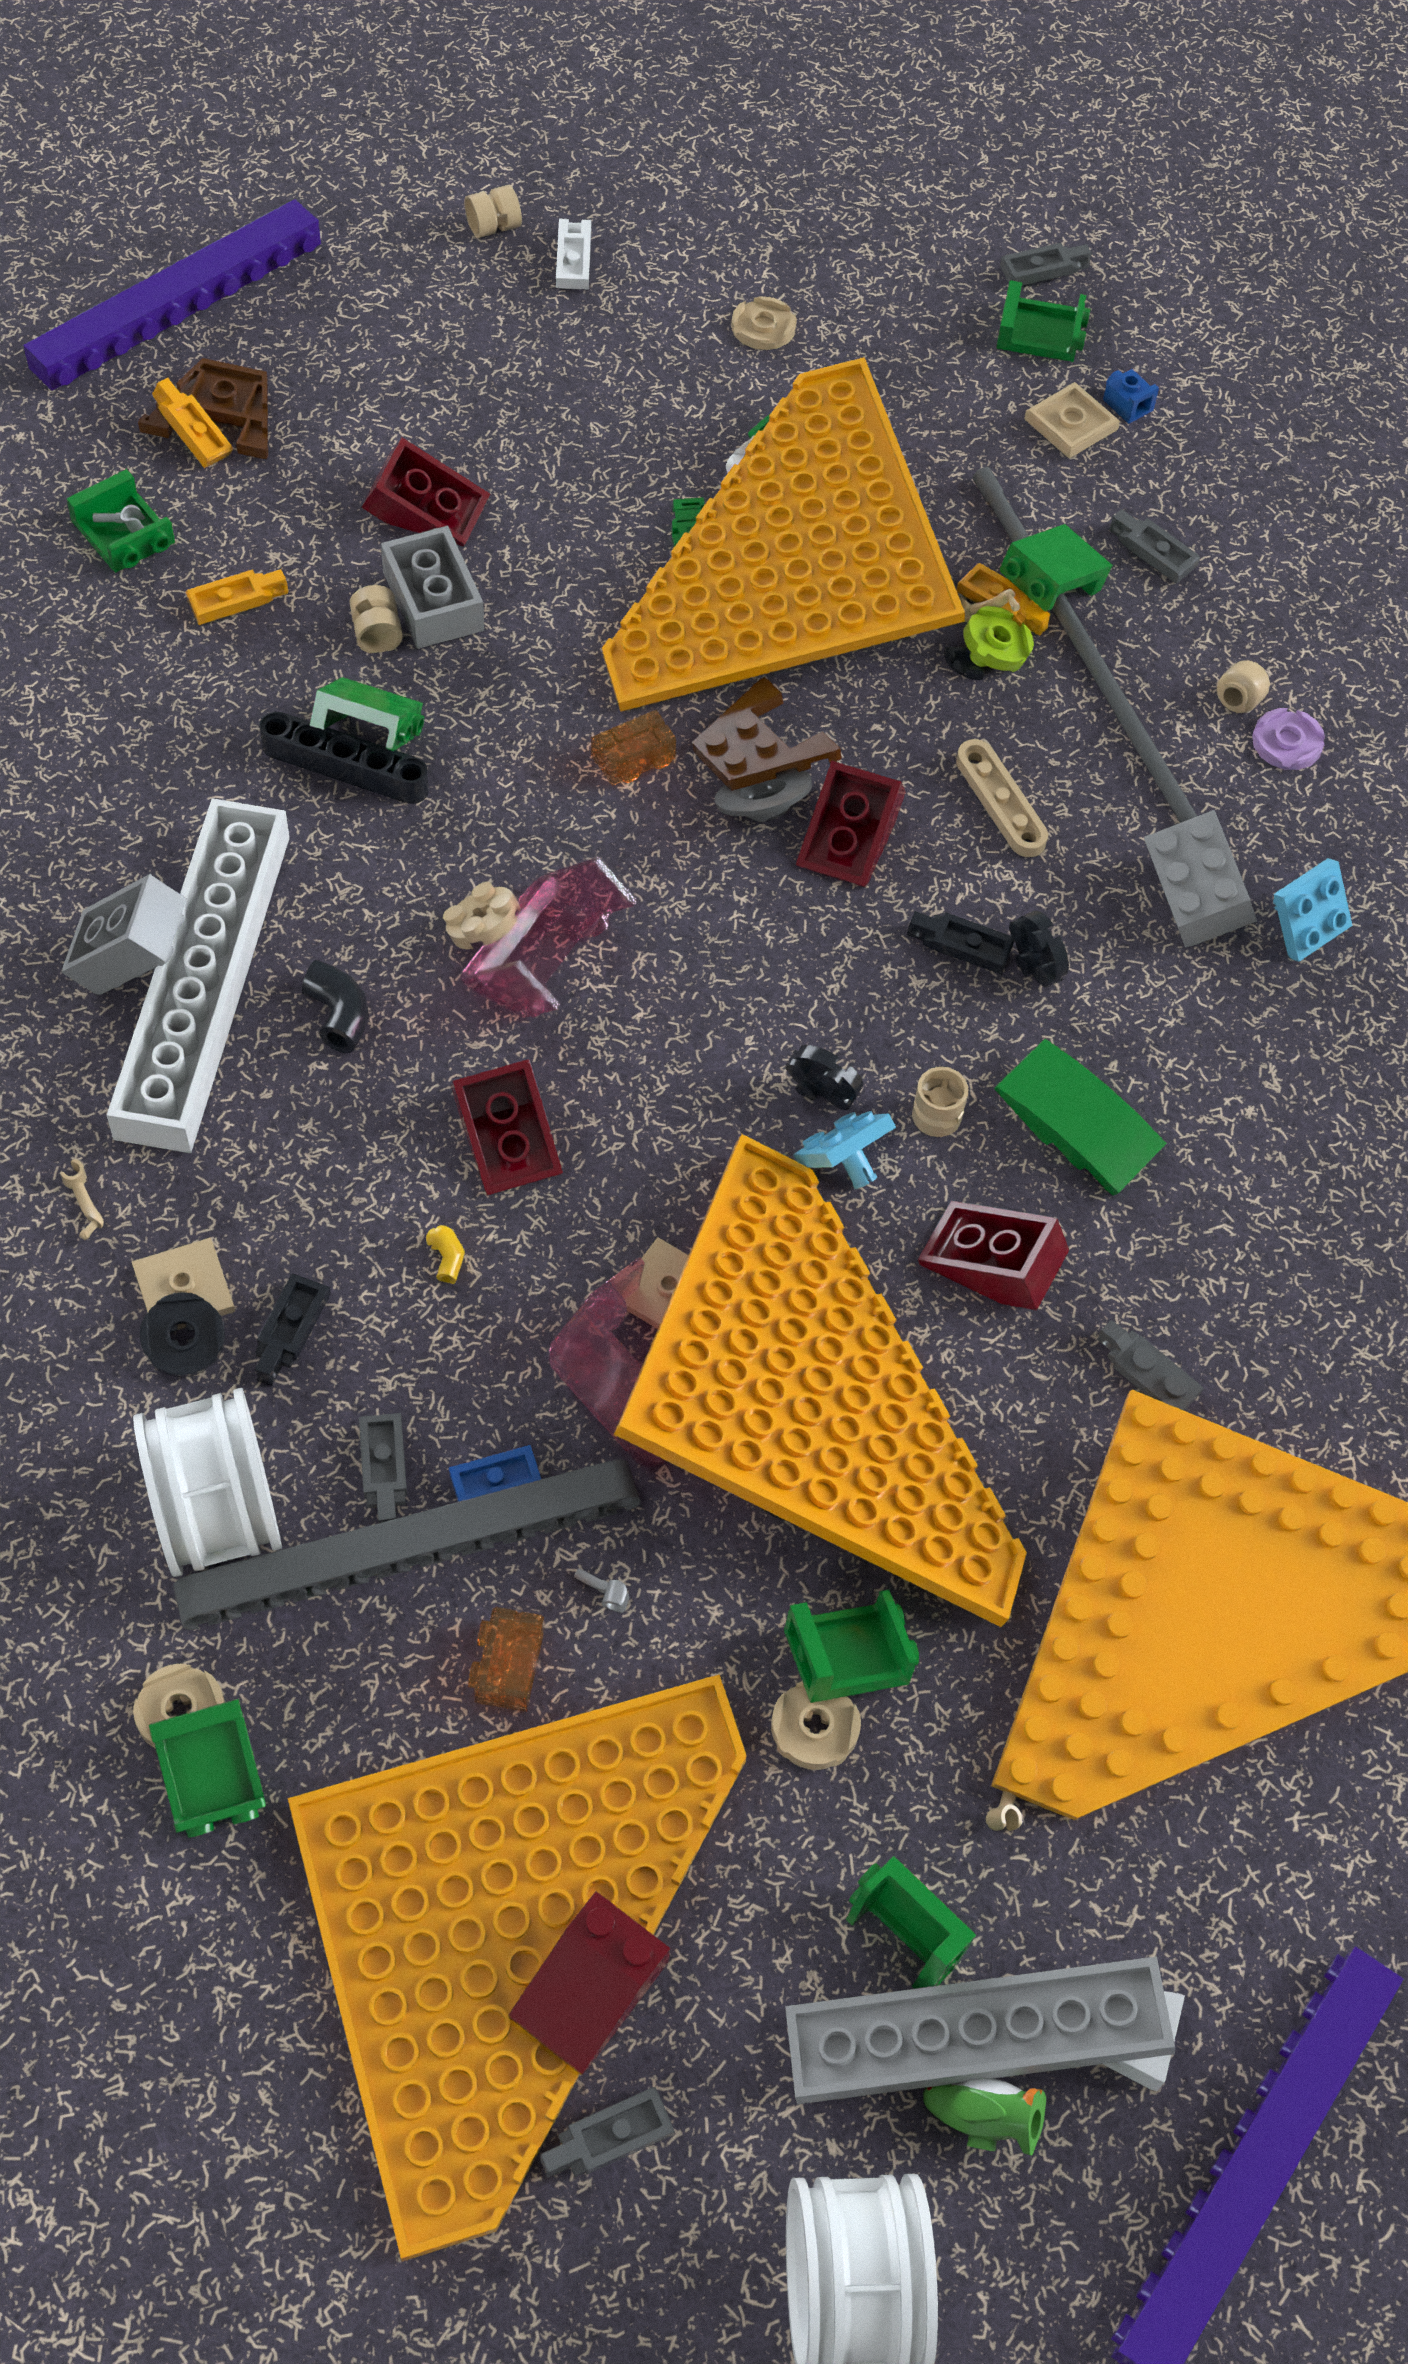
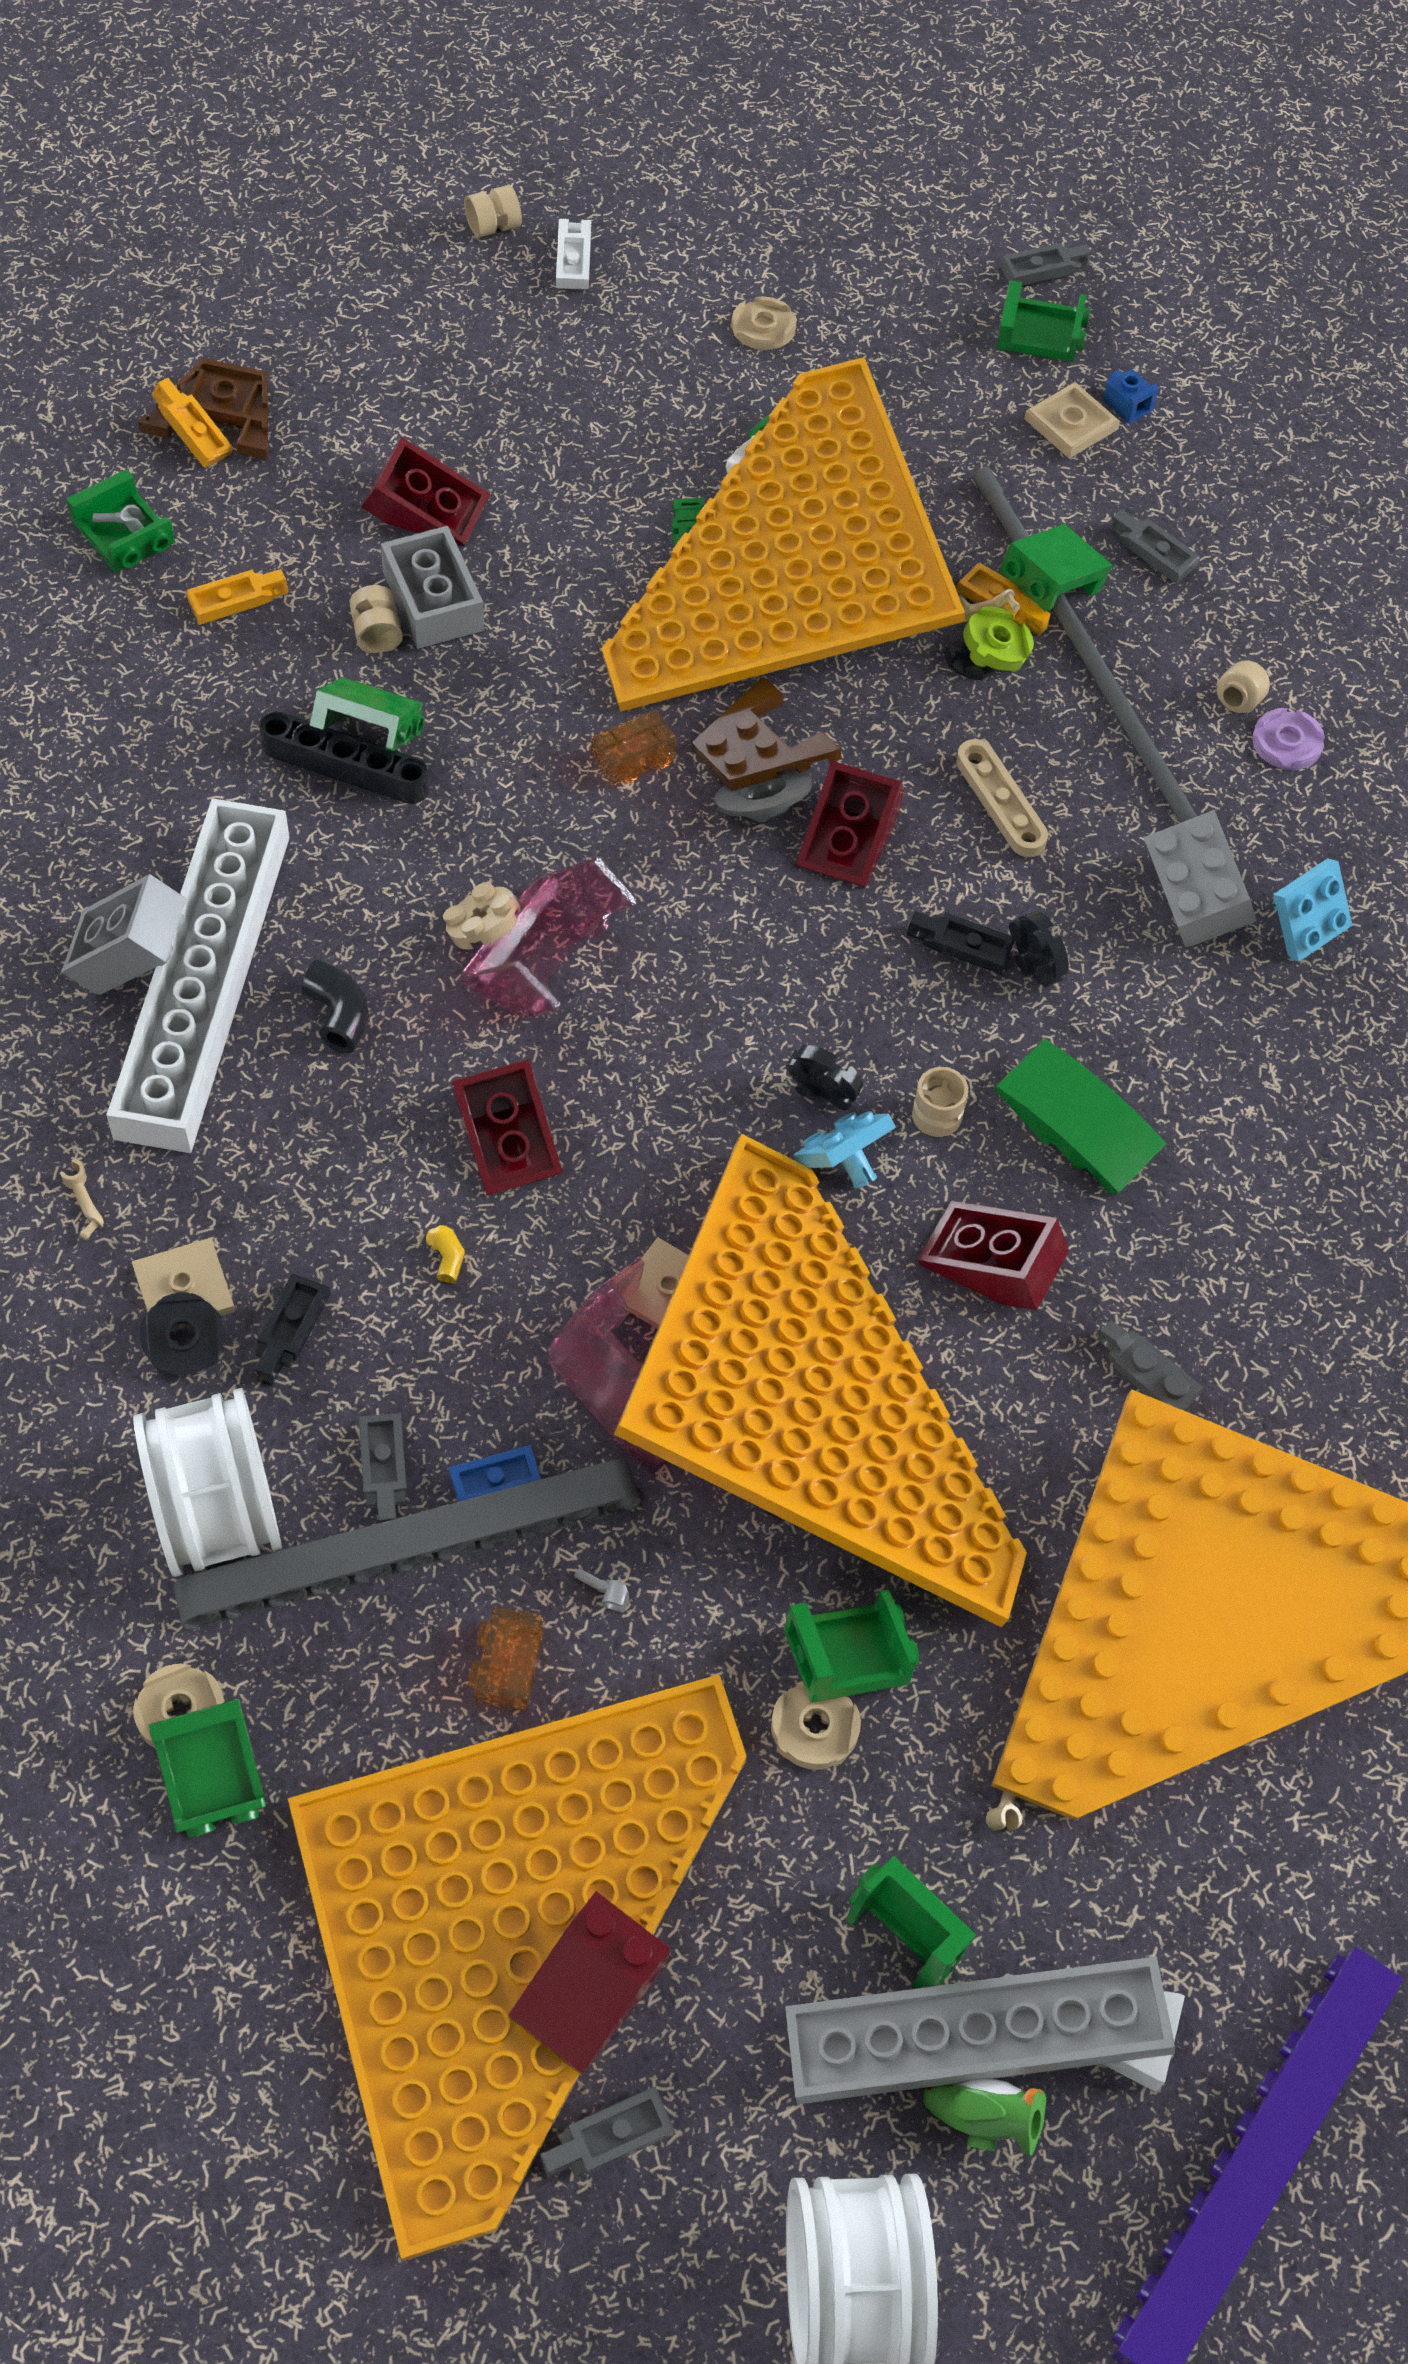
(172, 295): dark purple brick -> none

